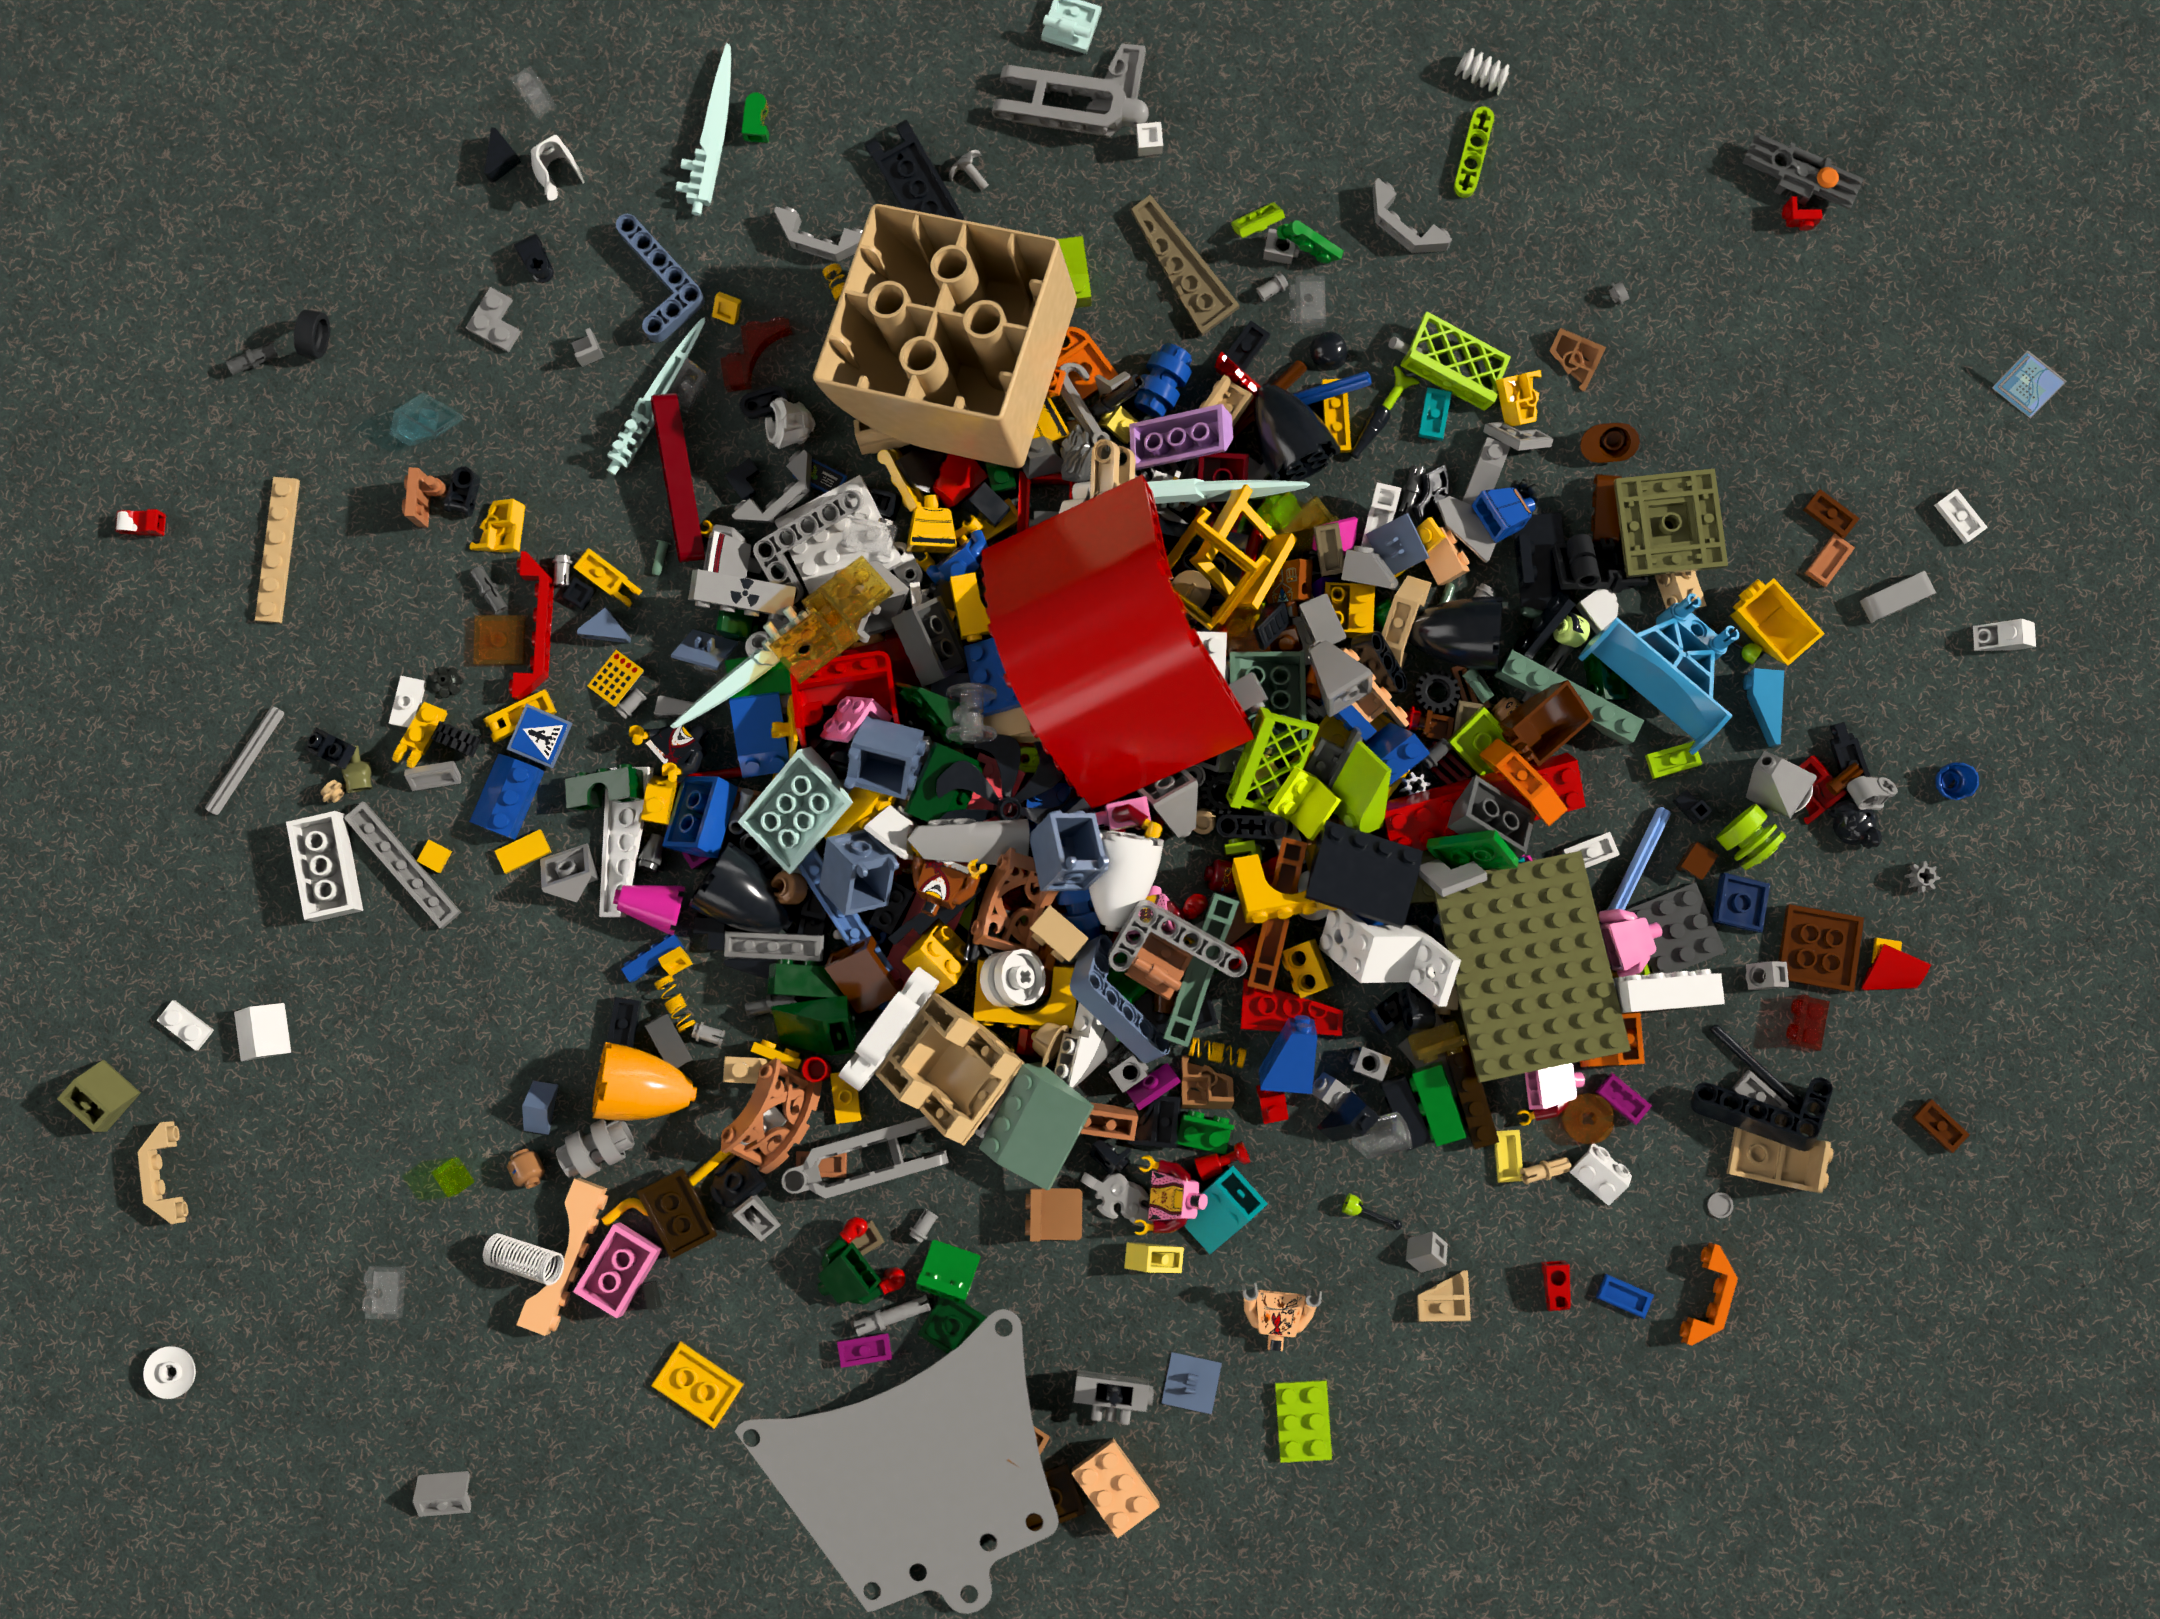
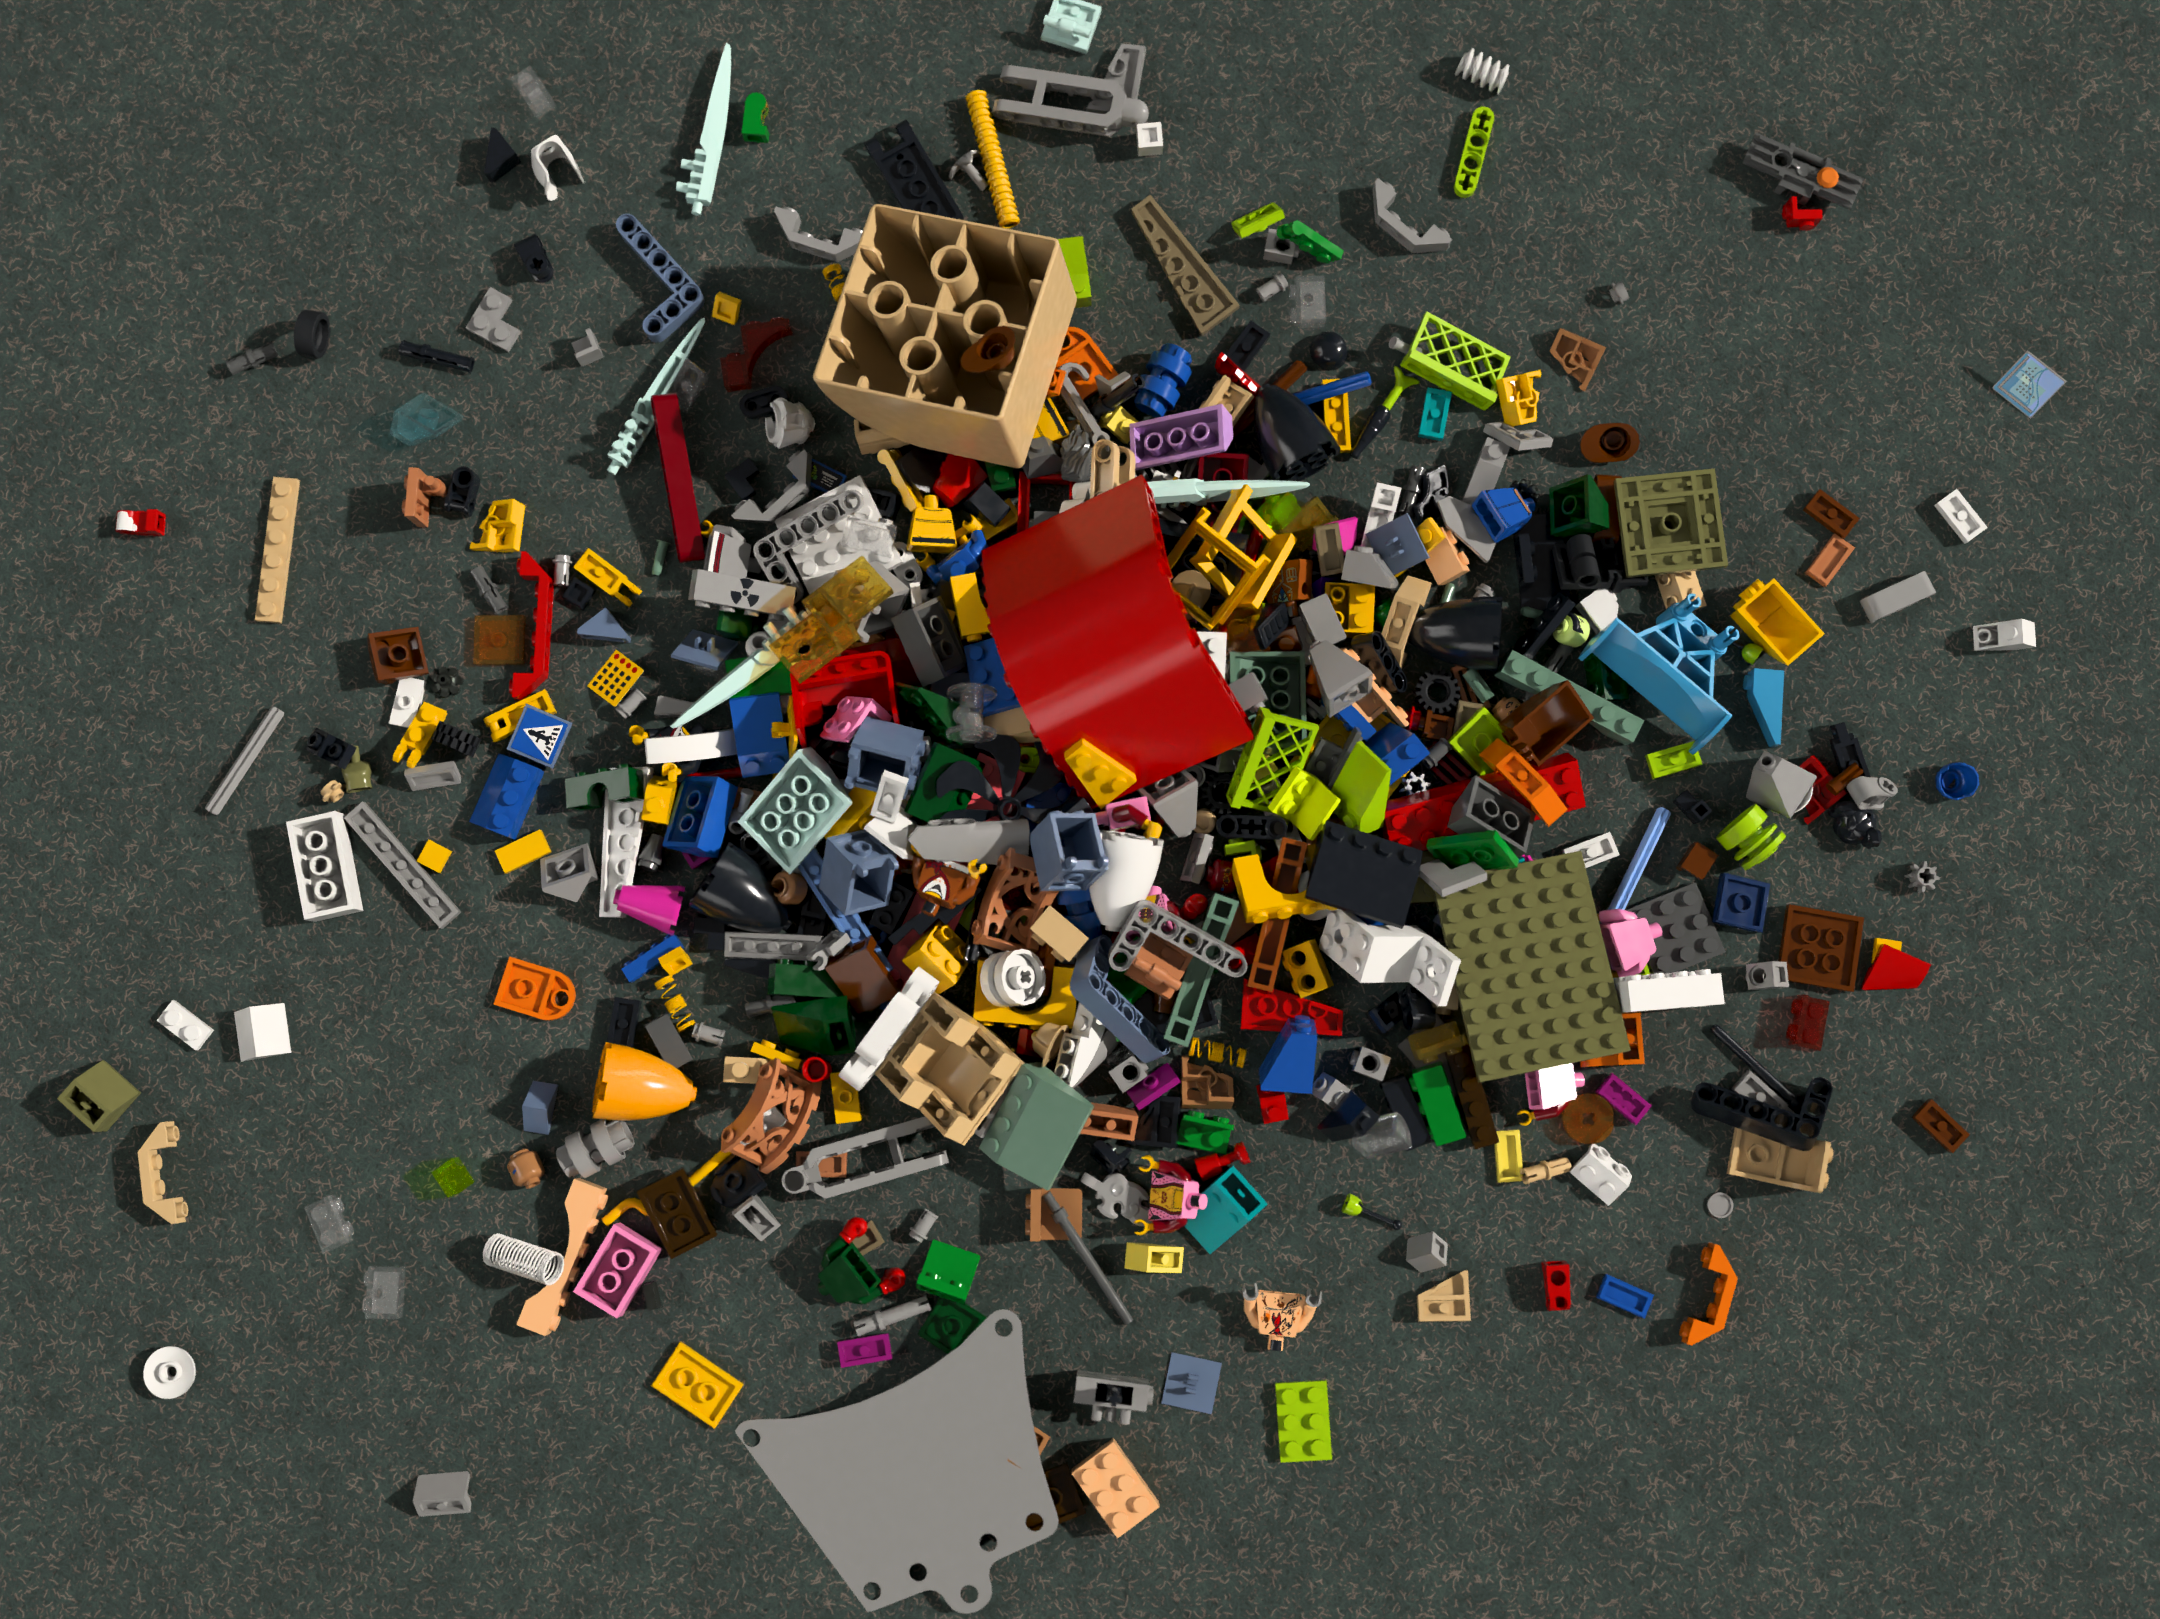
(329, 1223): none -> clear bracket
(397, 655): none -> reddish brown slope
(436, 356): none -> black pin
(533, 990): none -> orange tile
(690, 747): none -> white slope
(829, 946): none -> light grey plate
(889, 796): none -> white plate
(991, 352): none -> reddish brown piece
(992, 158): none -> yellow piece
(1060, 1216): none -> dark grey bar
(1098, 772): none -> yellow wing
(1196, 859): none -> light grey plate
(1577, 508): none -> dark green slope

